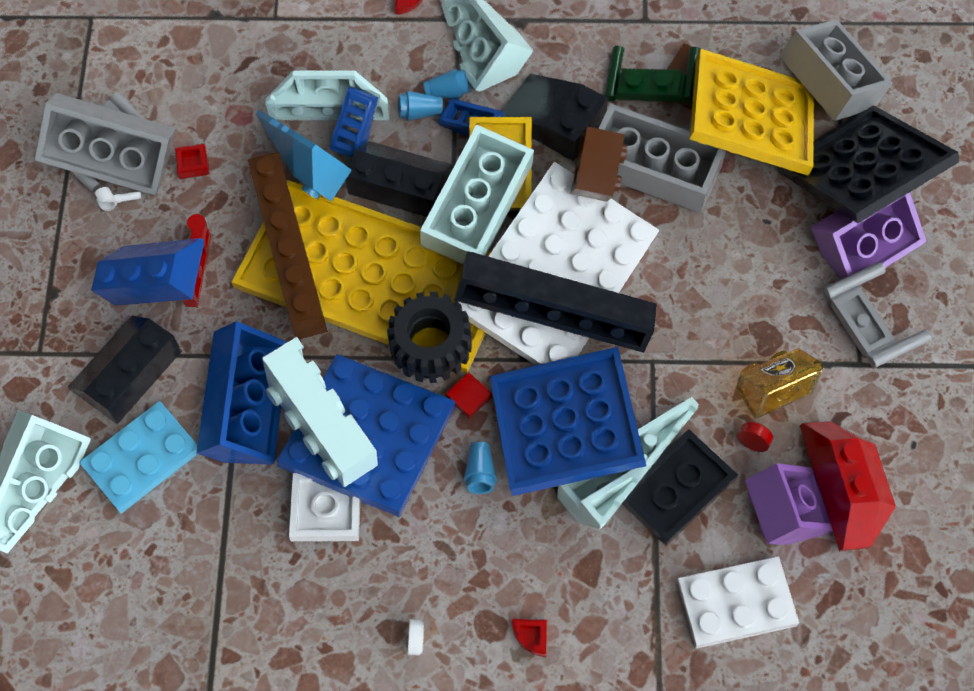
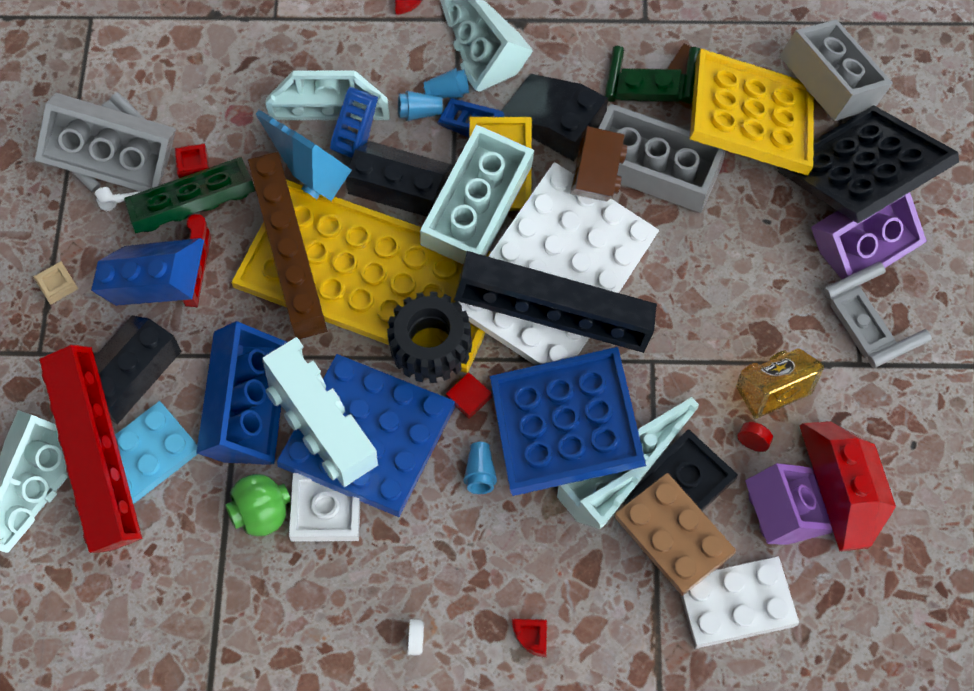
(55, 282): none -> tan tile
(90, 449): none -> red brick
(189, 195): none -> dark green plate
(258, 505): none -> bright green plant
(675, 534): none -> medium nougat plate

